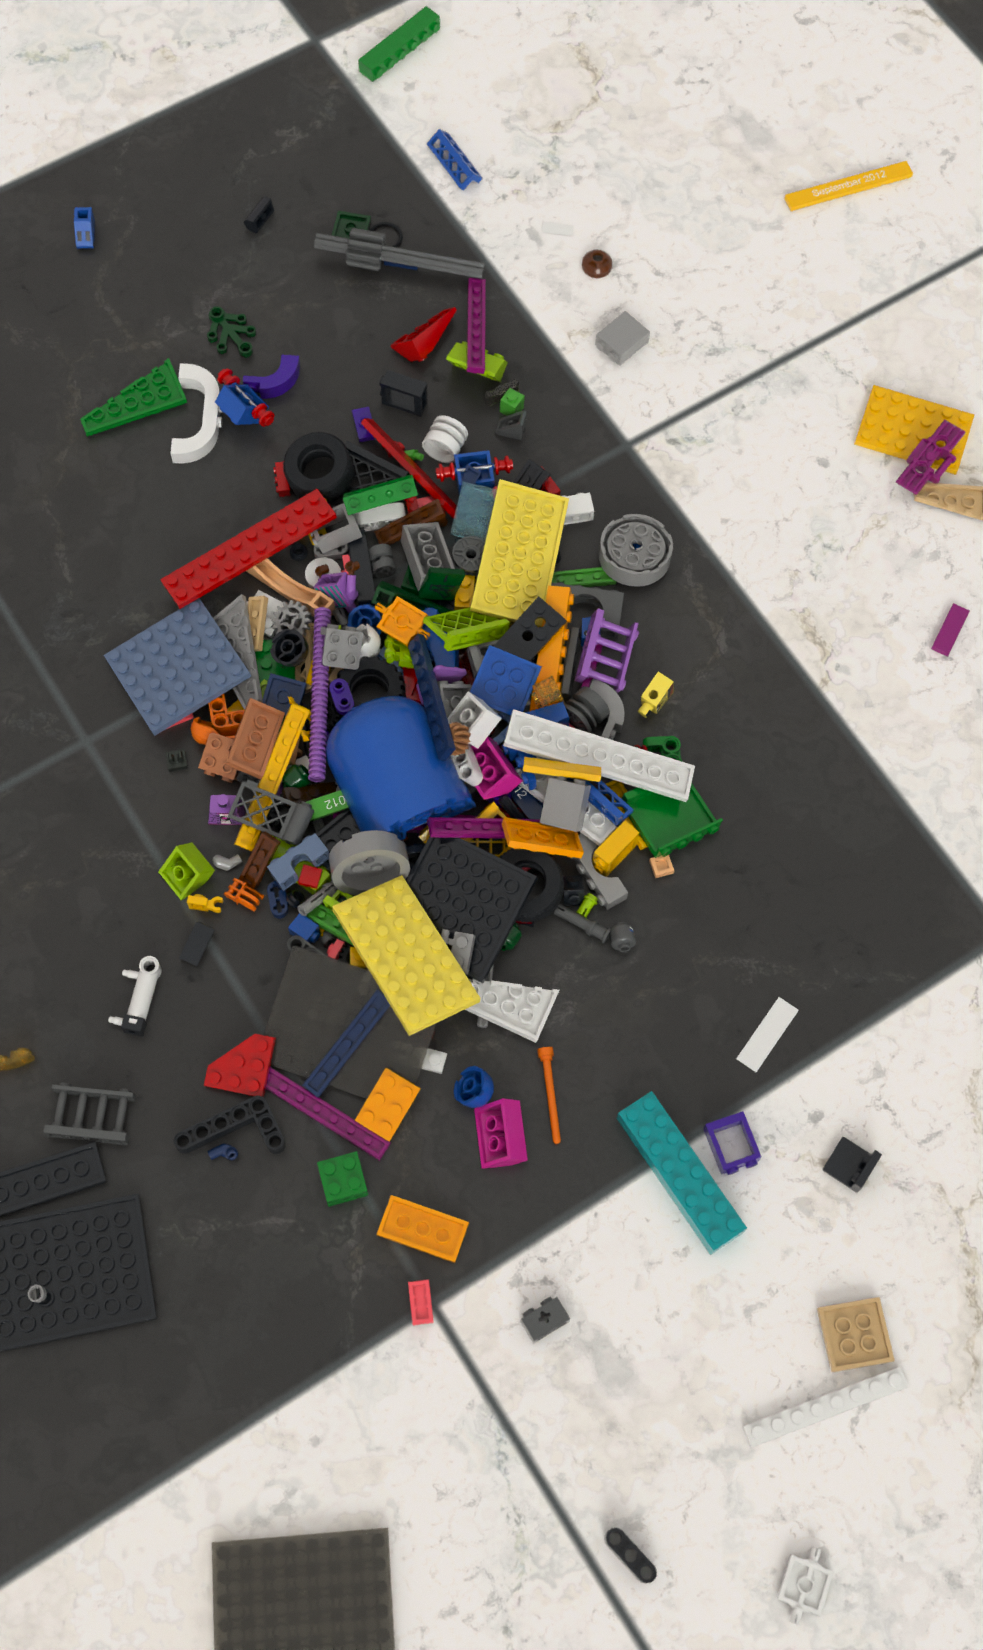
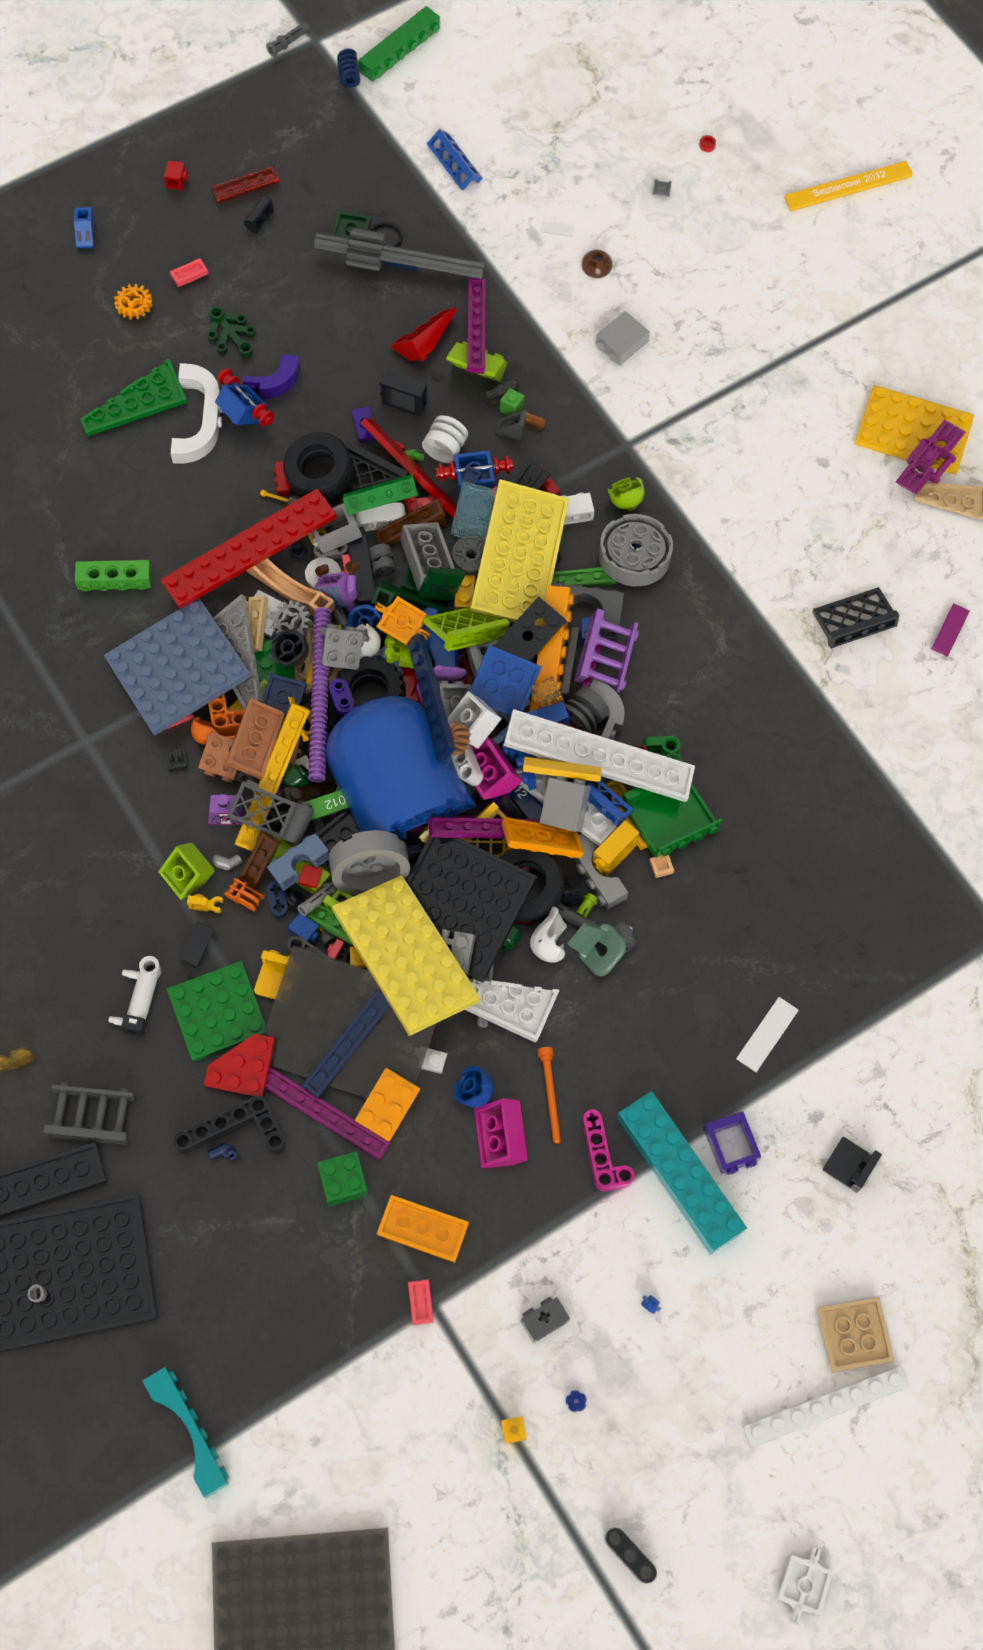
(105, 569): none -> bright green brick
(133, 301): none -> light orange gear
(175, 175): none -> red brick
(189, 272): none -> coral plate
(207, 1472): none -> teal arch
(216, 1011): none -> green plate
(245, 184): none -> clear red plate
(263, 493): none -> yellow hinge
(271, 974): none -> yellow bracket
(282, 42): none -> dark grey pin
(348, 68): none -> dark blue piece
(513, 1430): none -> yellow brick
(536, 421): none -> clear orange pin
(545, 937): none -> white piece
(572, 1406): none -> clear blue plate
(585, 941): none -> sand green piece
(602, 1150): none -> dark pink beam
(627, 493): none -> lime cylinder
(651, 1304): none -> blue plate
(656, 694): light yellow torso -> none
(662, 187): none -> dark grey bush
(707, 143): none -> red tile
(862, 627): none -> black fence

